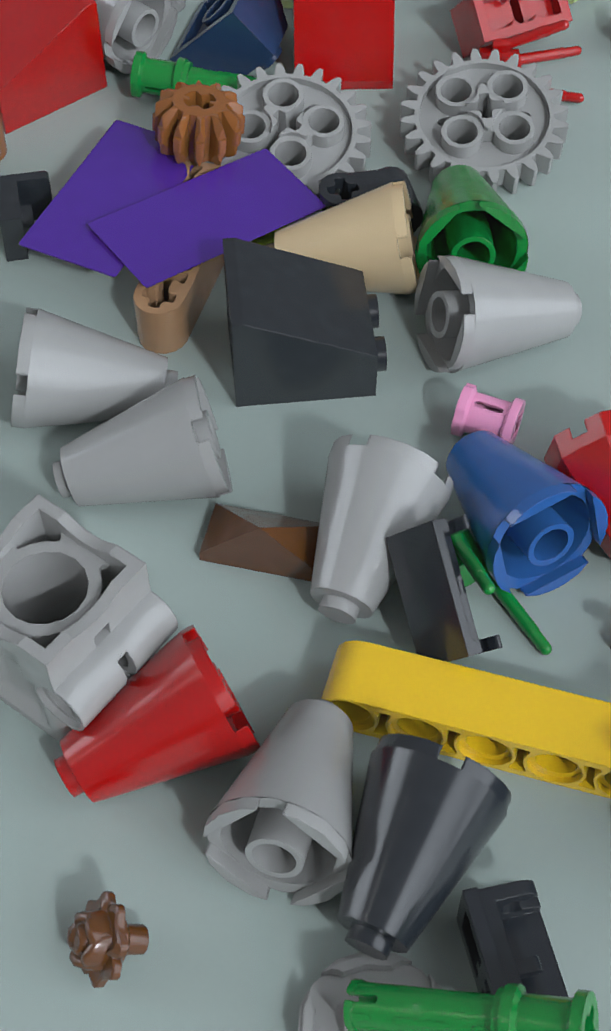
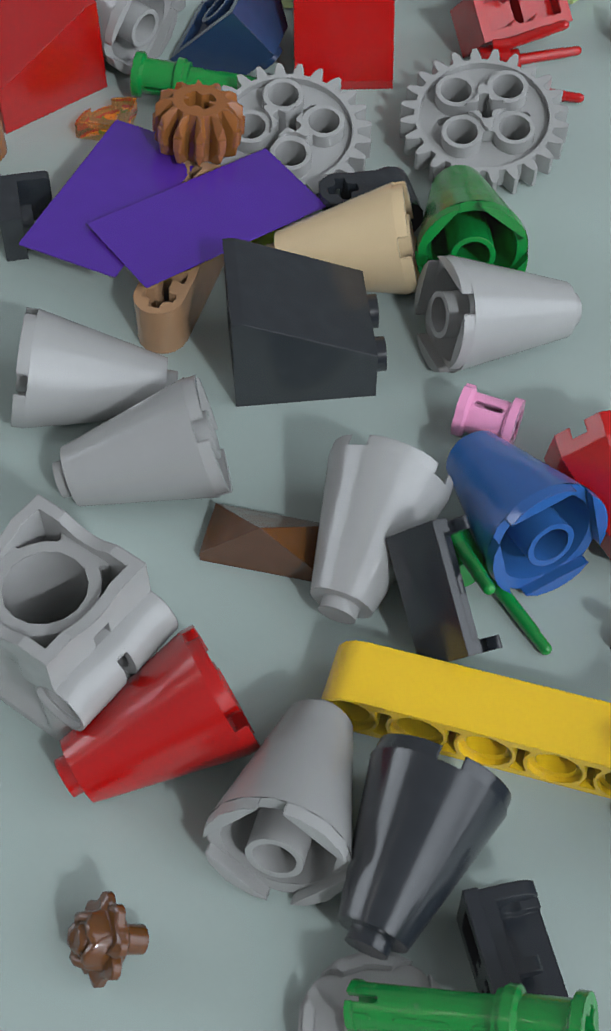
(95, 124): none -> clear orange tile

